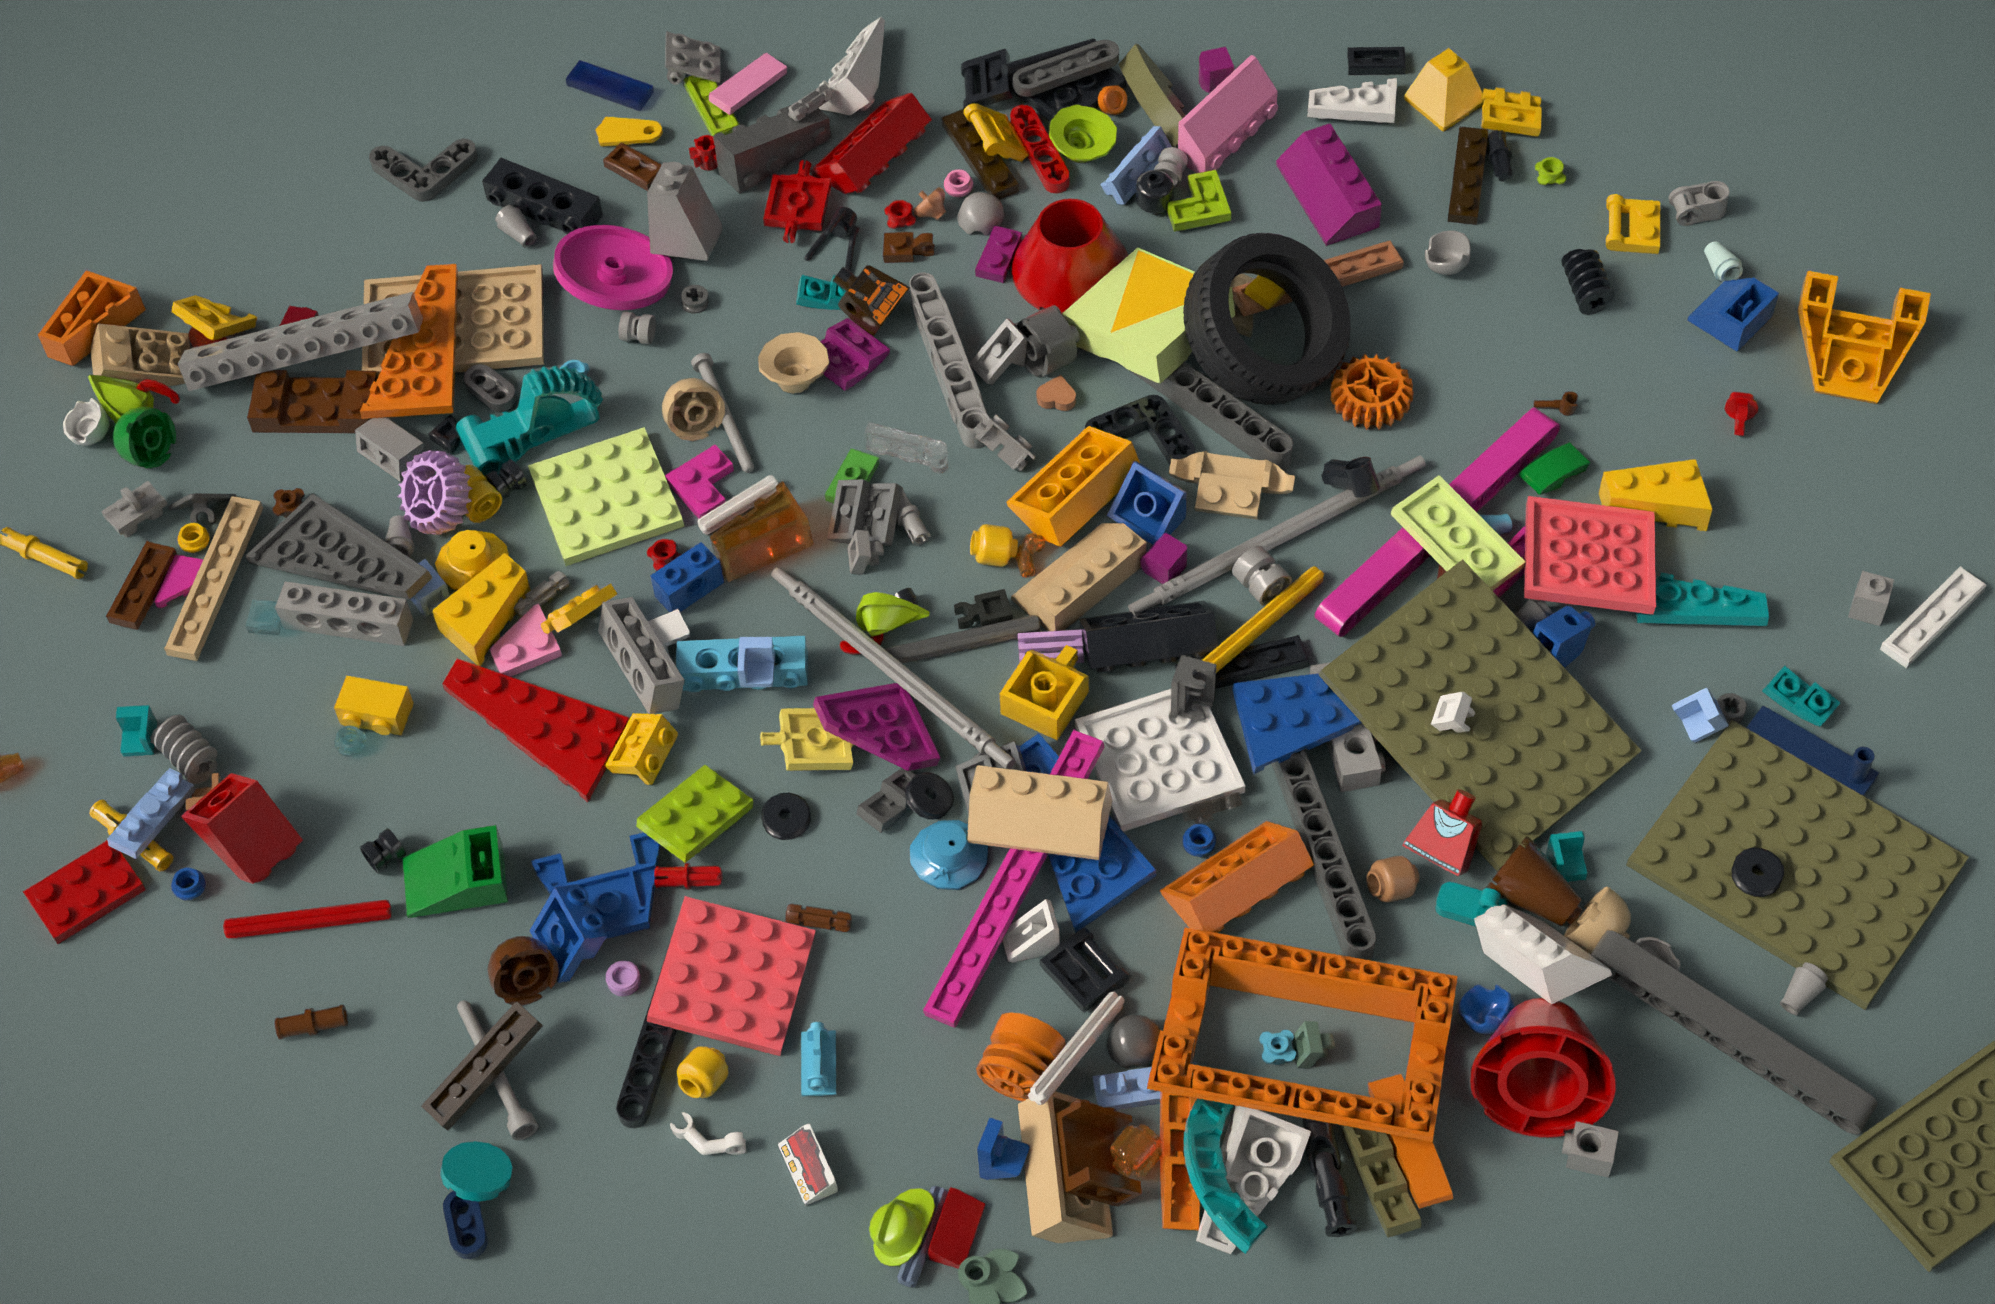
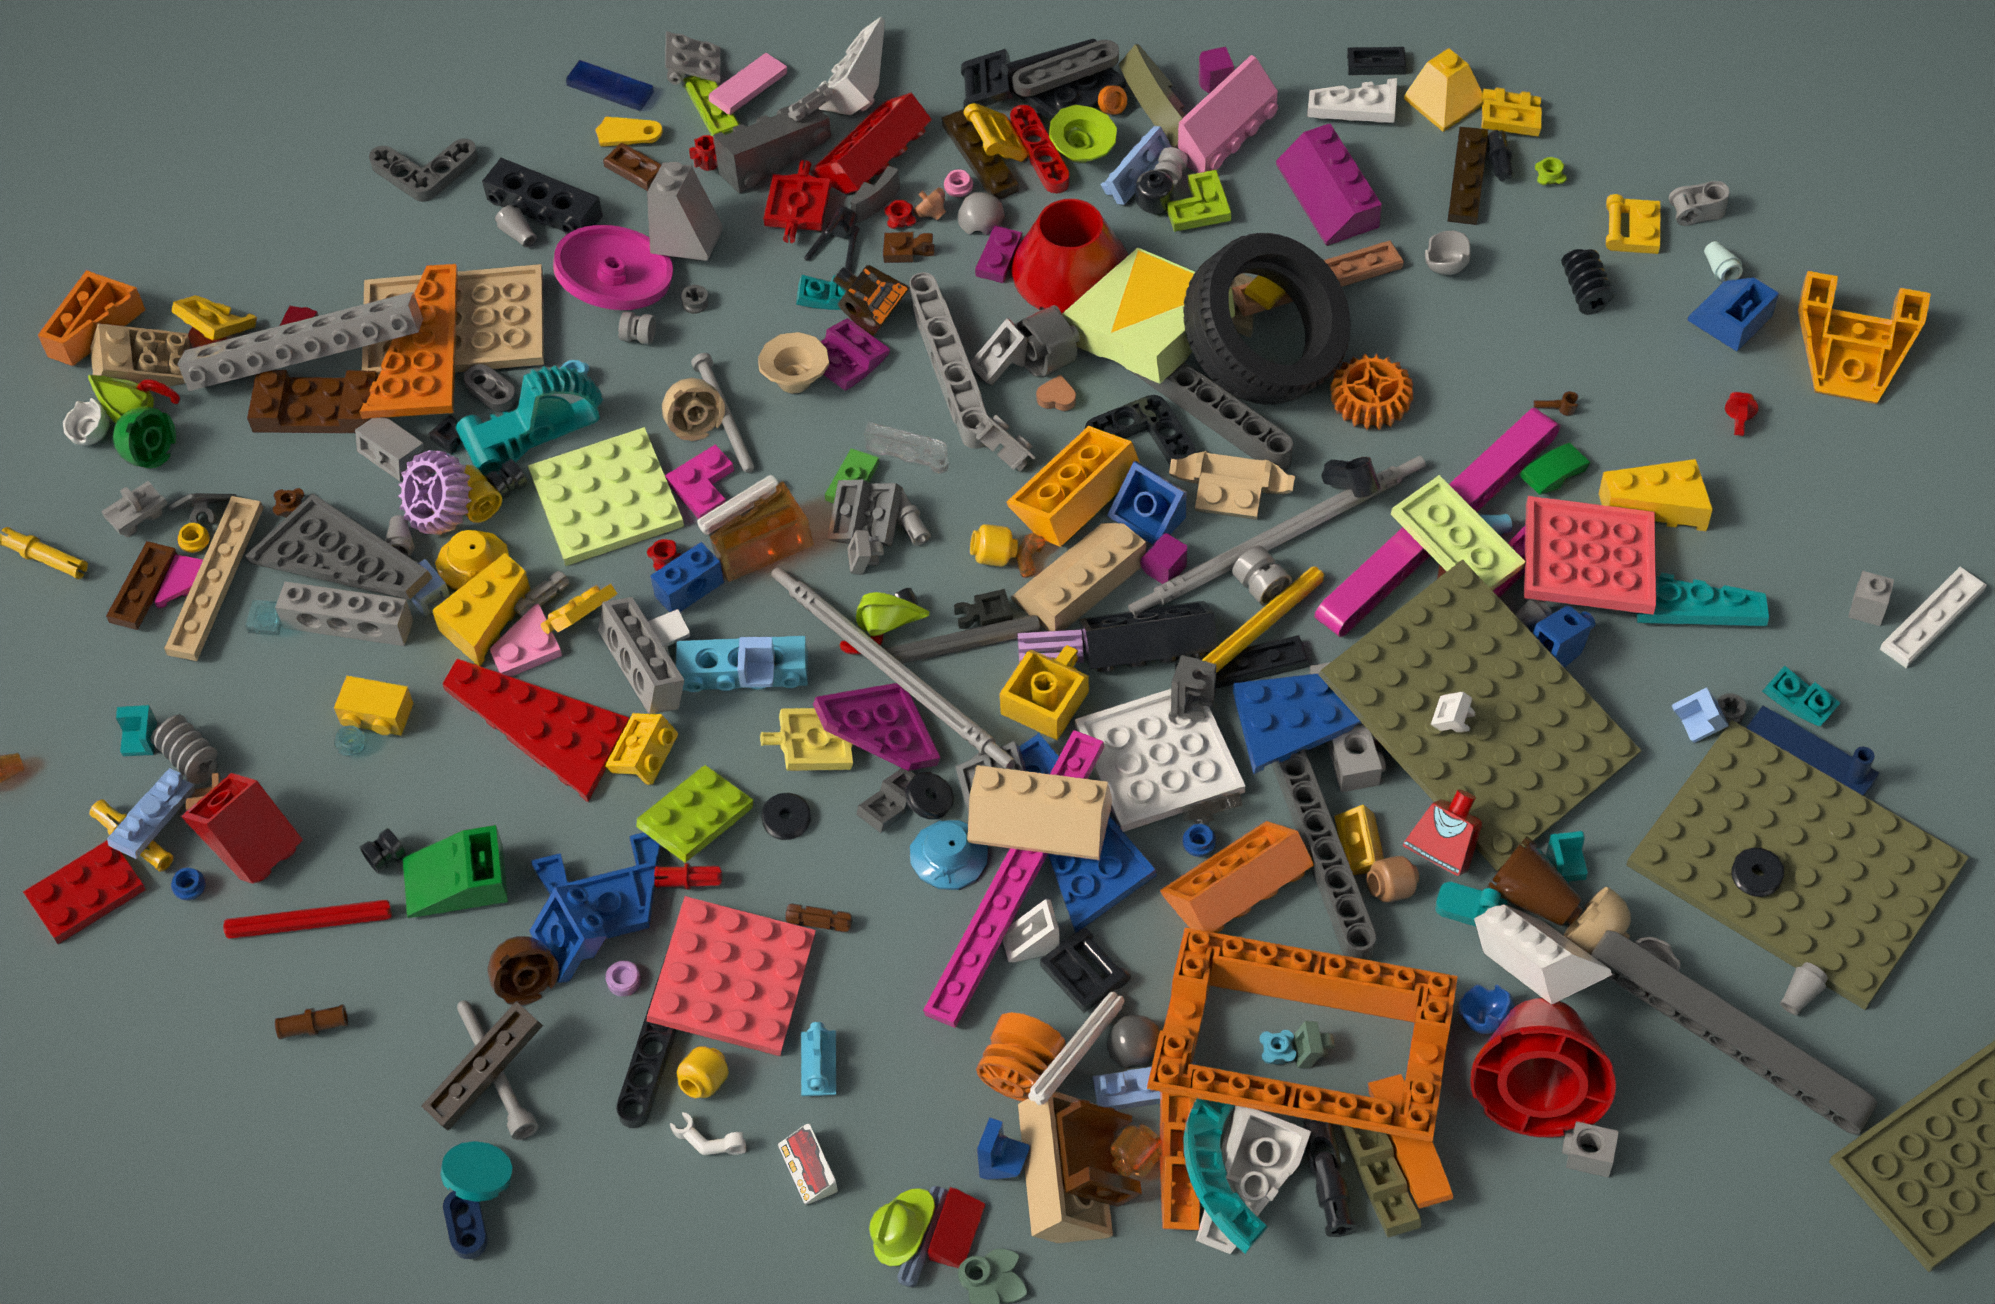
(873, 198): none -> dark grey slope
(1359, 838): none -> yellow slope

